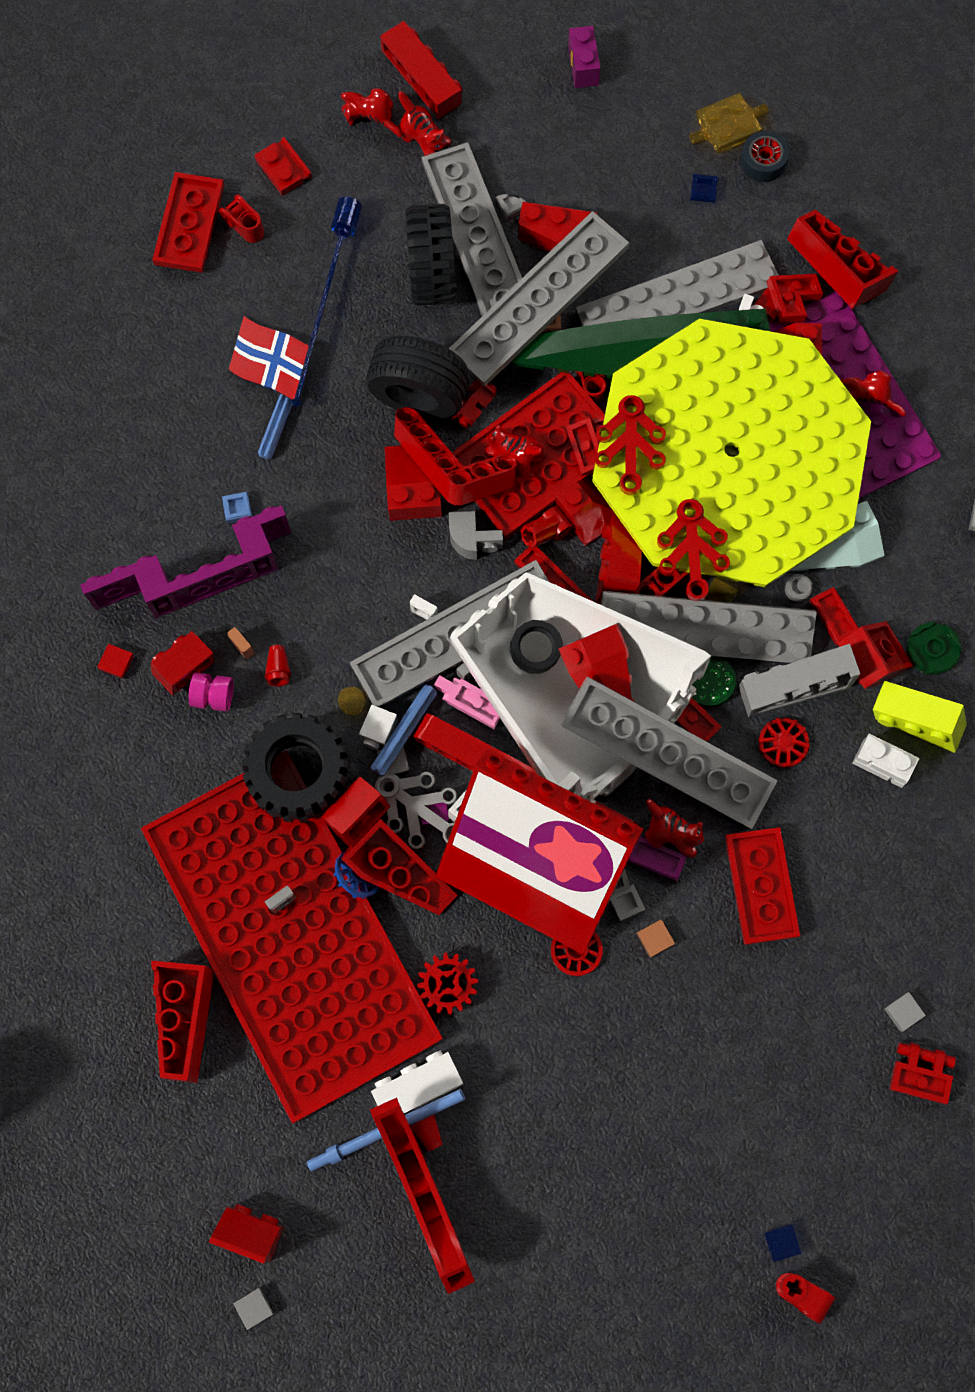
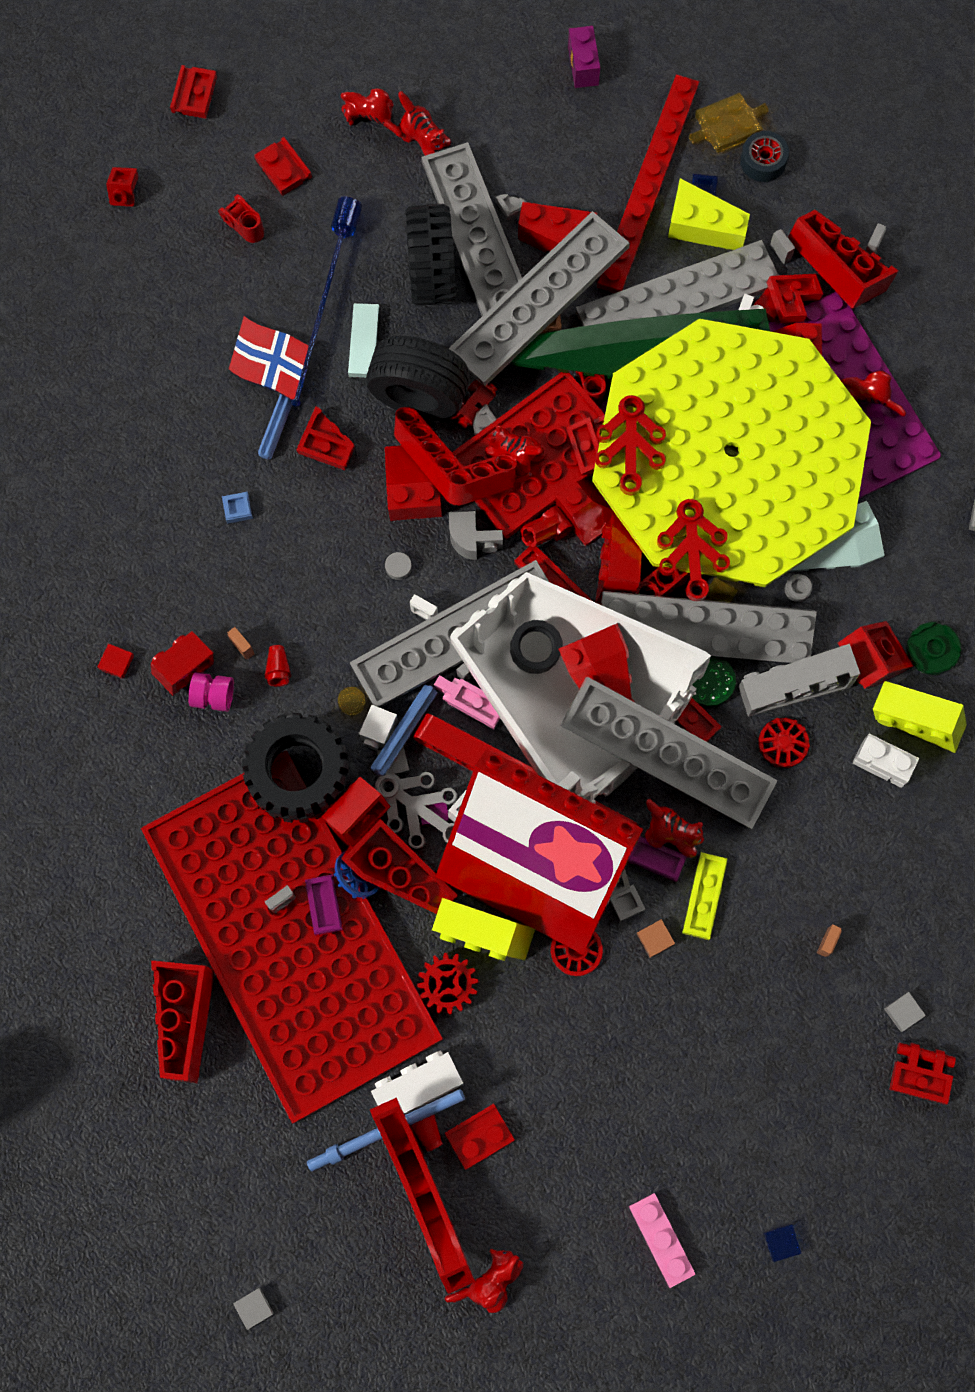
(121, 186): none -> red bracket
(166, 596): magenta bracket -> none
(188, 222): red plate -> none
(193, 91): none -> red plate
(247, 1233): red slope -> none
(323, 905): none -> magenta tile
(325, 442): none -> red wing
(363, 338): none -> light aqua tile
(398, 566): none -> light grey tile
(421, 69): red brick -> none
(479, 1136): none -> red plate
(482, 930): none -> neon yellow wedge
(483, 418): none -> light grey tile
(490, 1288): none -> red animal
(650, 179): none -> red plate
(661, 1240): none -> bright pink plate
(704, 896): none -> neon yellow tile
(707, 219): none -> neon yellow wedge
(762, 886): red plate -> none
(782, 246): none -> light grey tile
(808, 1298): red piece -> none
(829, 941): none -> nougat tile
(834, 614): red plate -> none
(876, 239): none -> light grey tile

